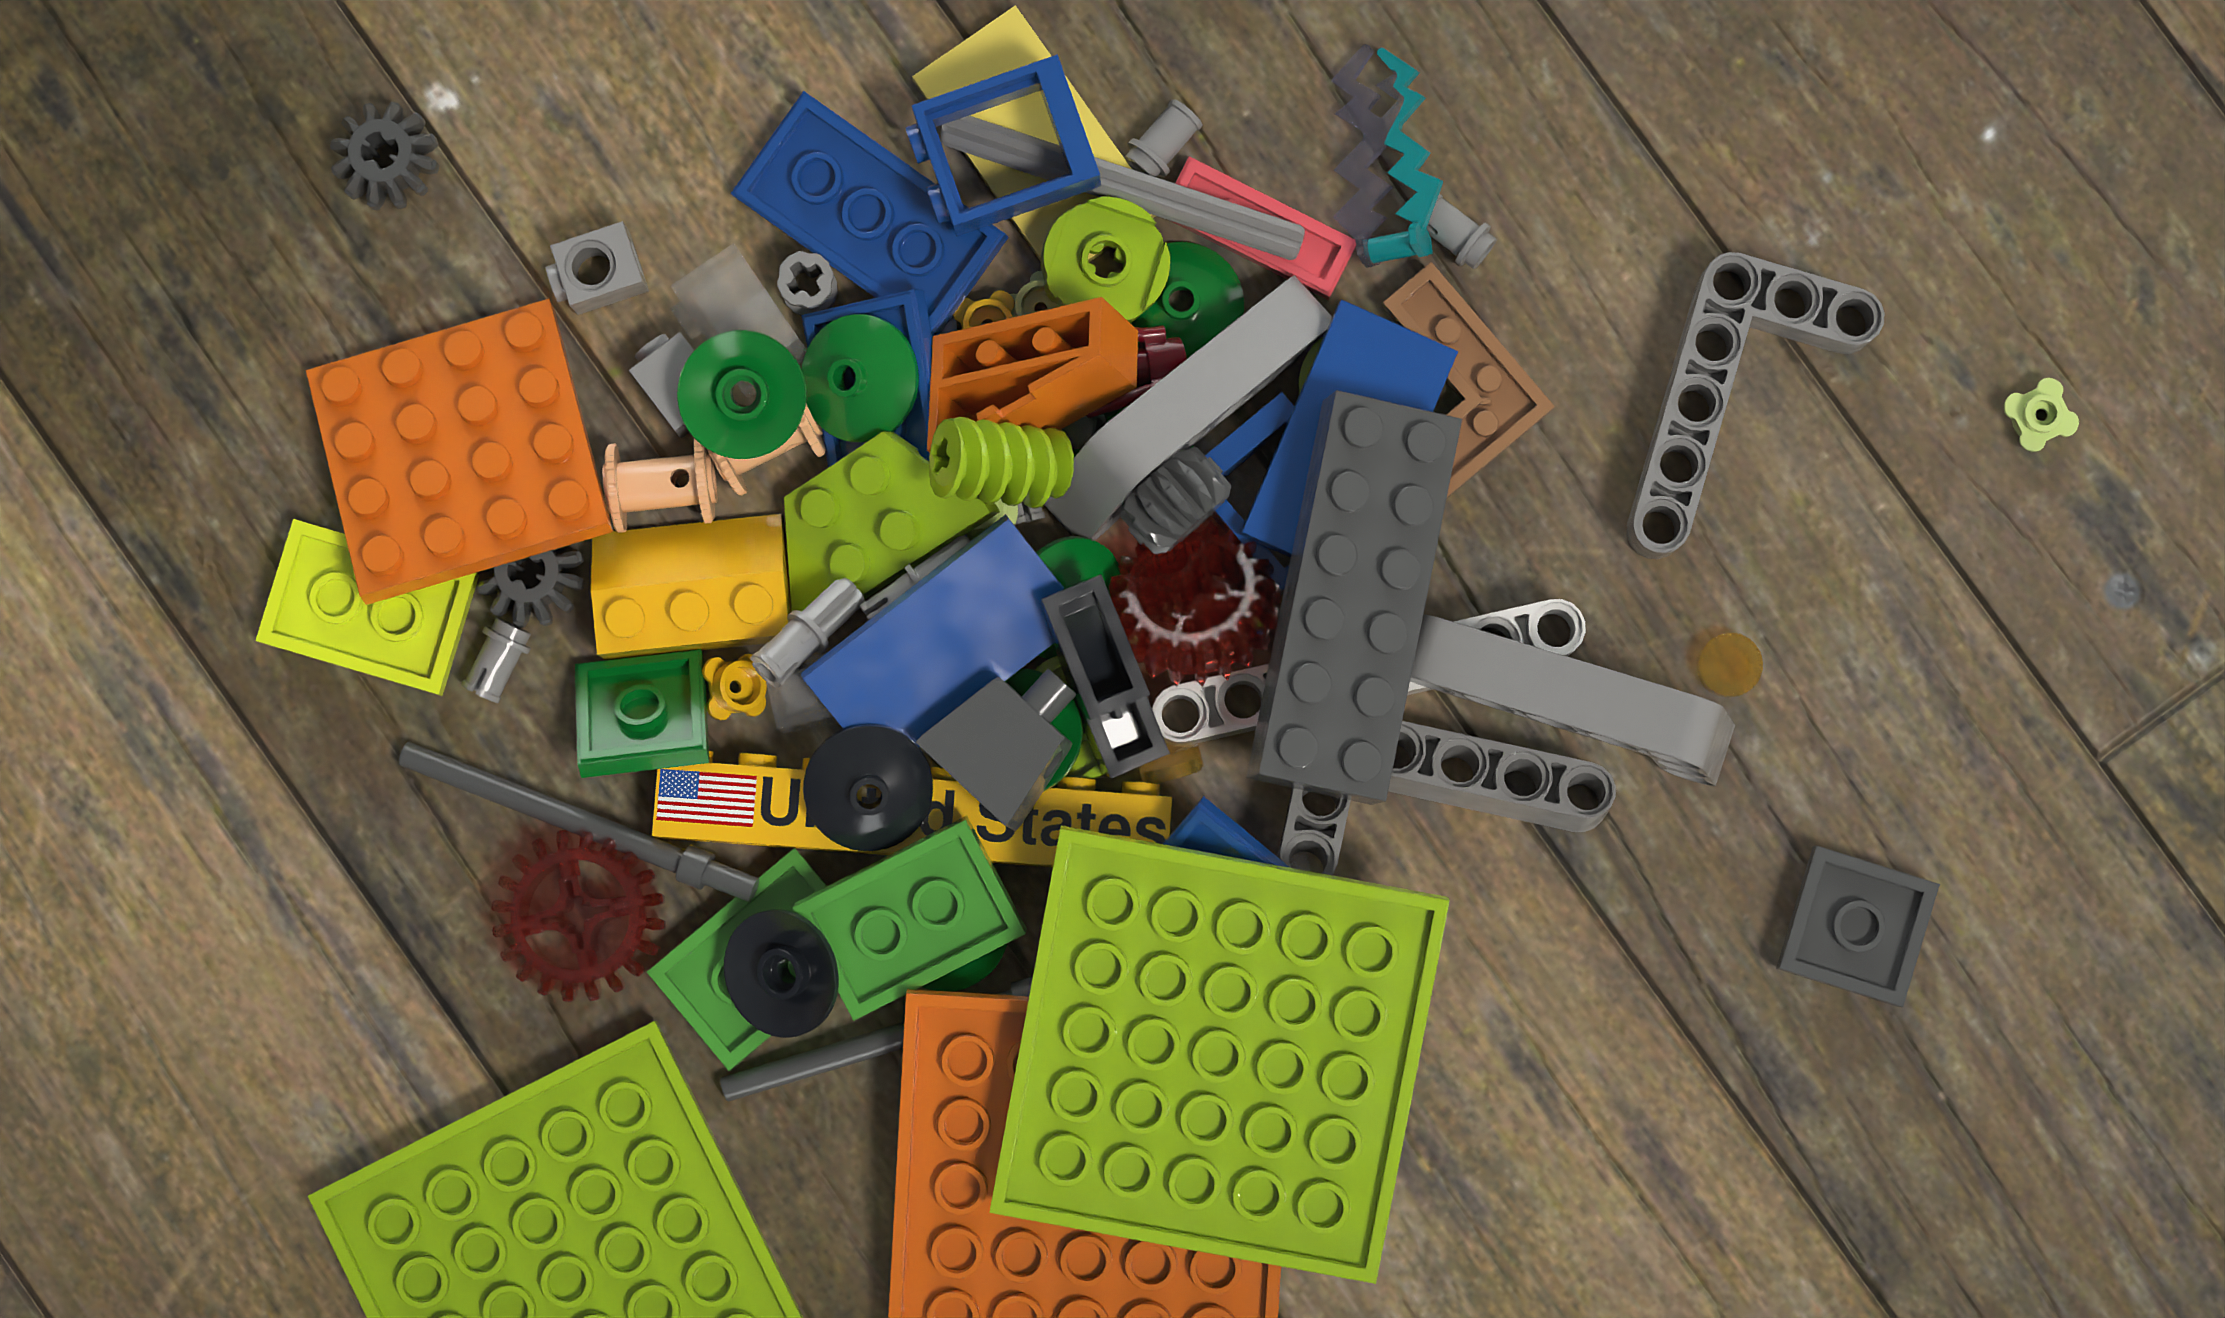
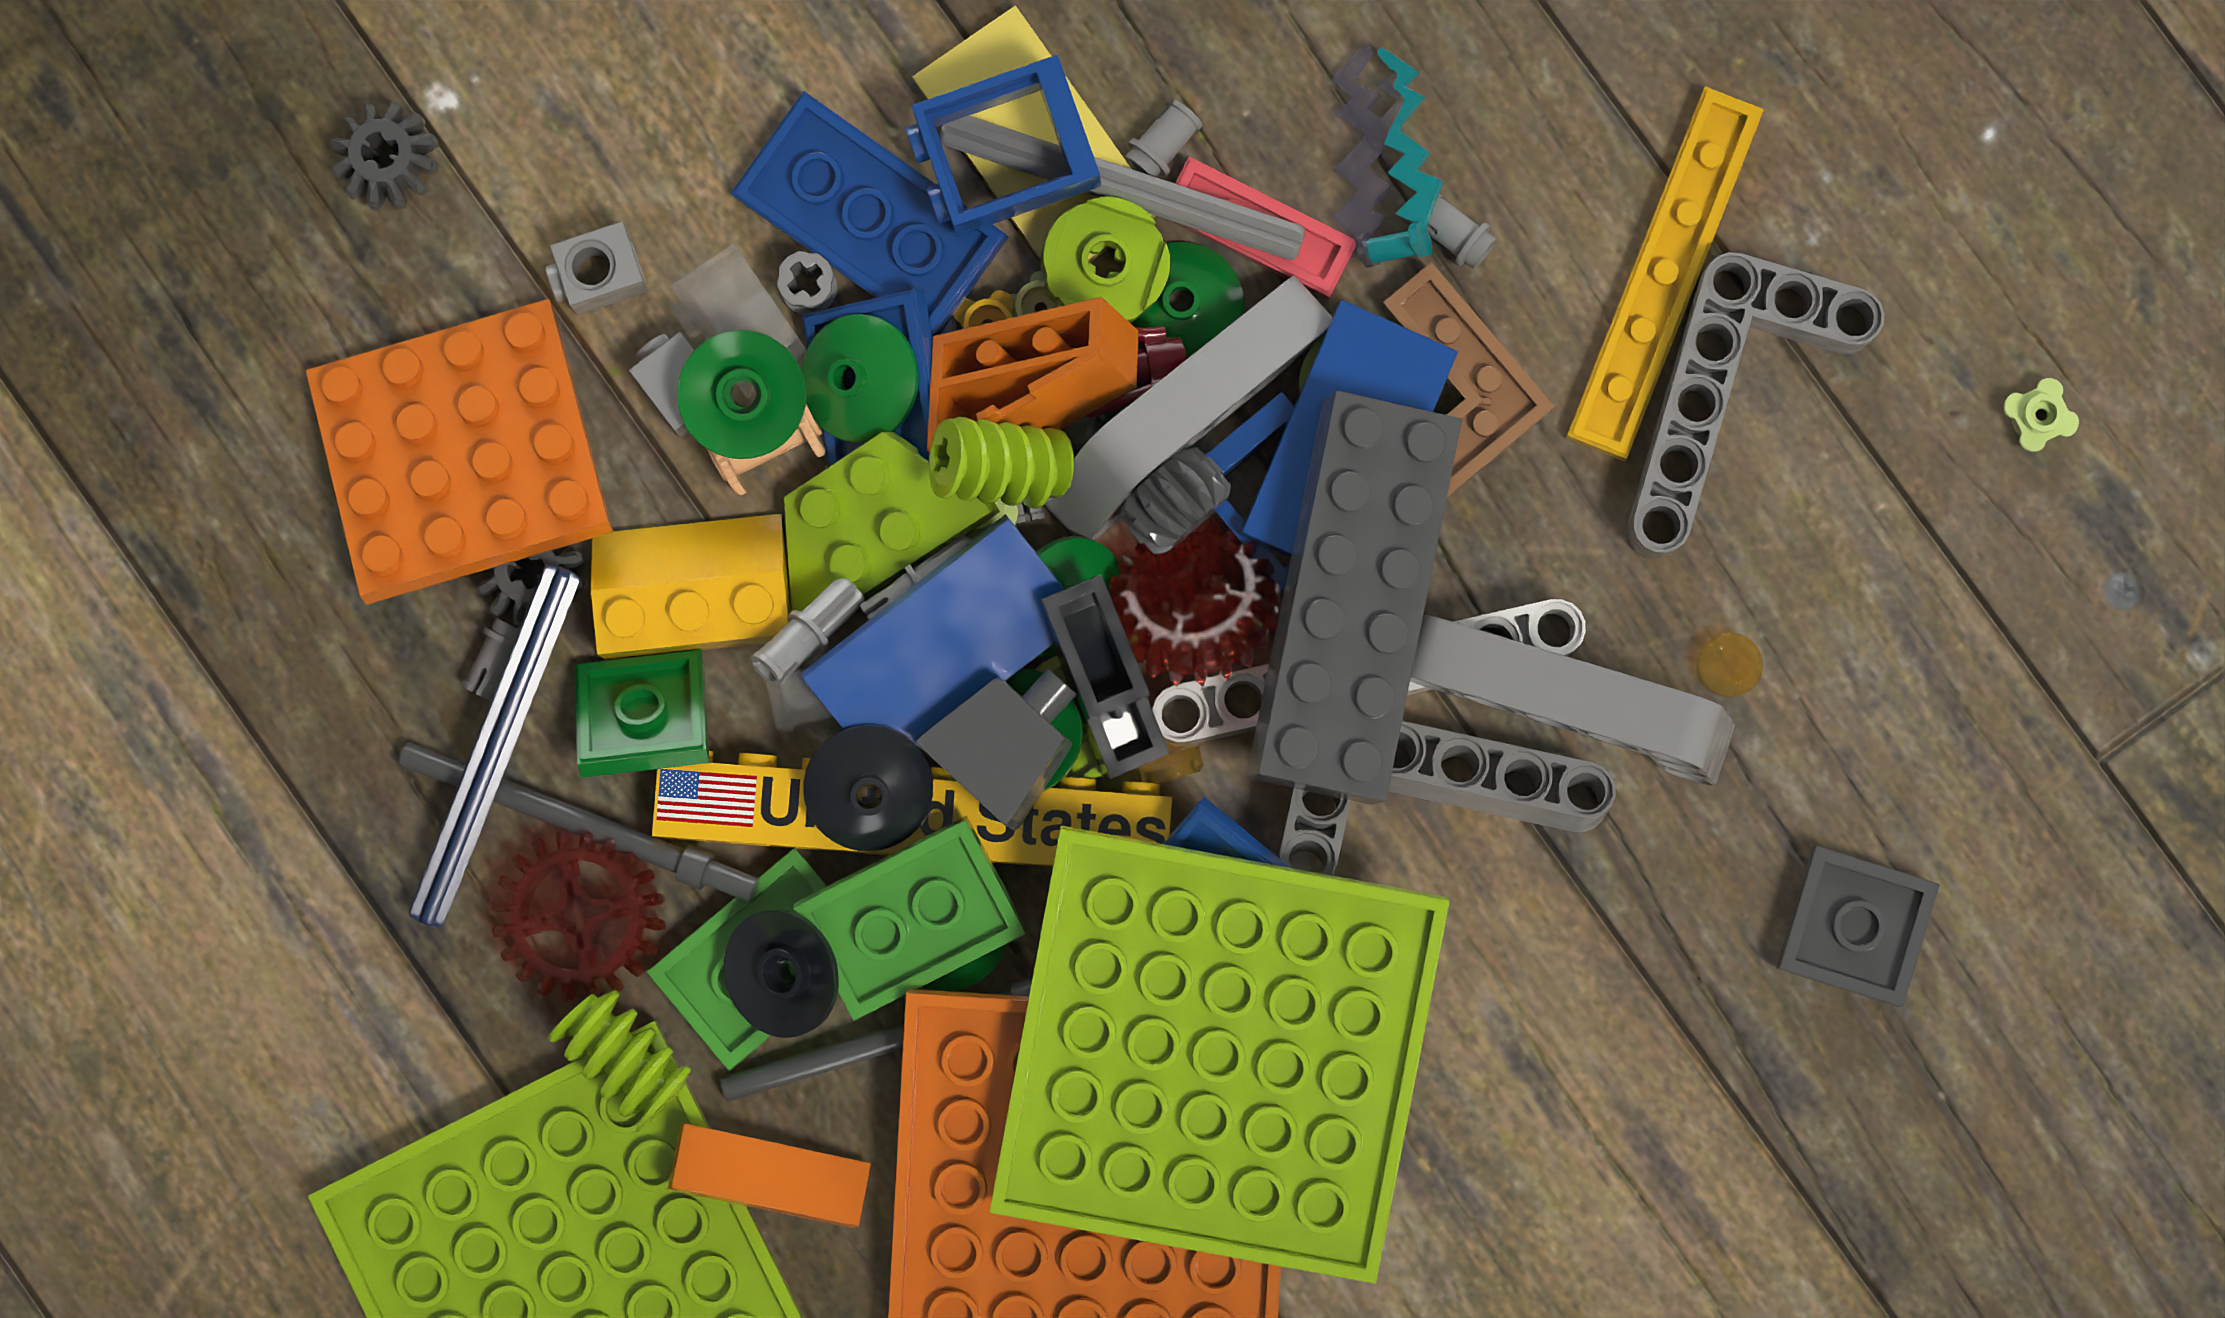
(320, 615): neon yellow plate -> none
(494, 745): none -> axle
(621, 1056): none -> lime piece
(652, 484): light nougat hose -> none
(723, 702): yellow plate -> none
(769, 1176): none -> orange tile
(1664, 274): none -> yellow tile

